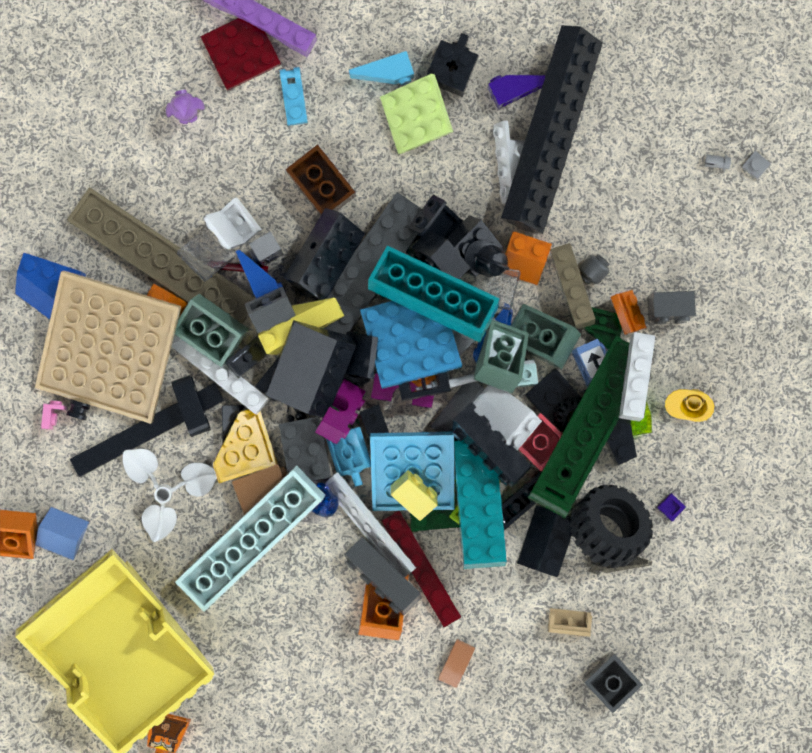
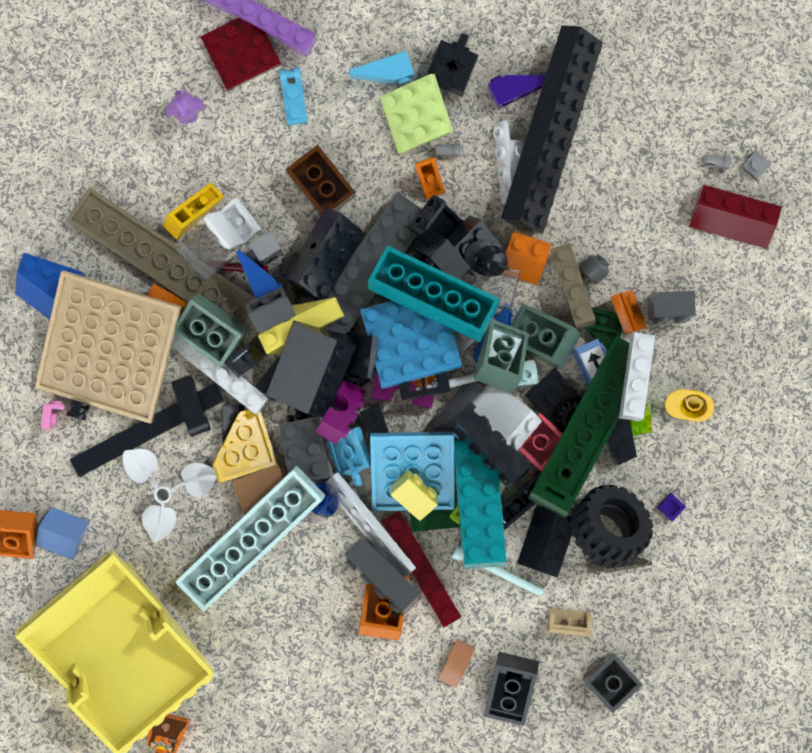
(192, 211): none -> yellow slope
(429, 177): none -> orange slope
(448, 150): none -> light grey pin
(457, 555): none -> light aqua piece
(511, 688): none -> black slope
(735, 216): none -> dark red slope

